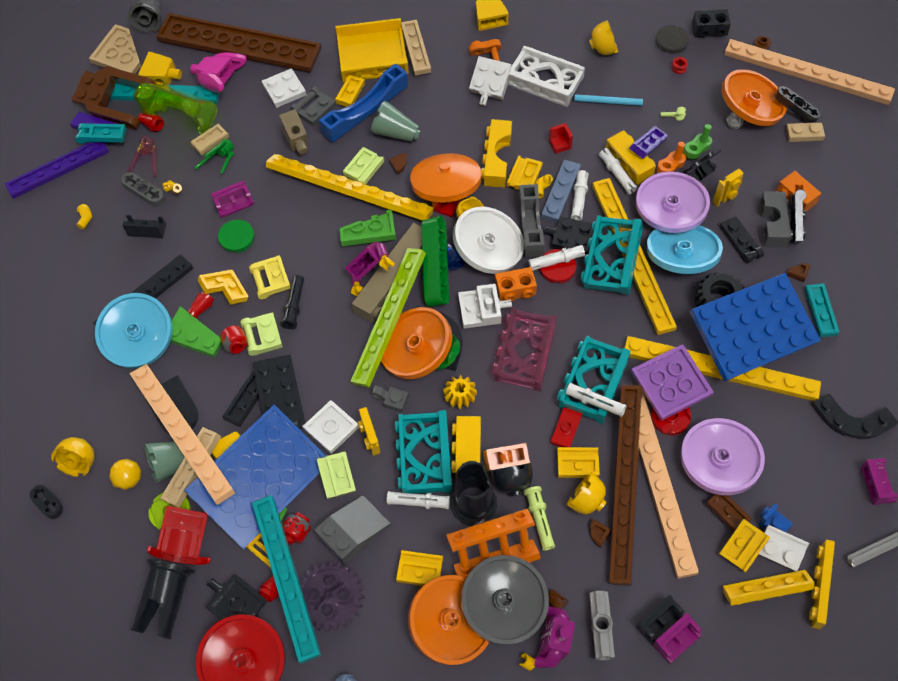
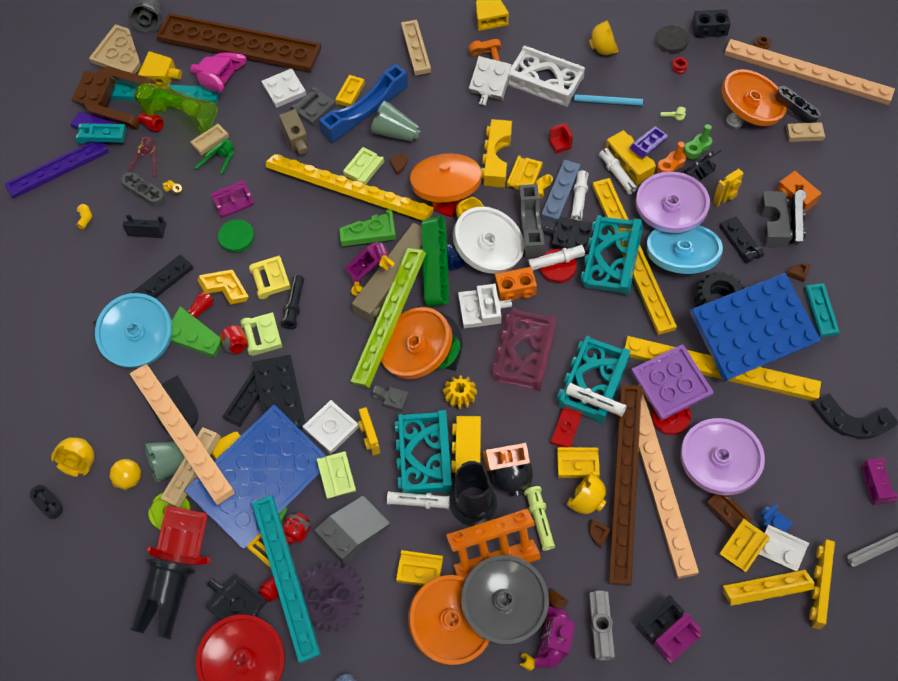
(370, 48): yellow panel -> none

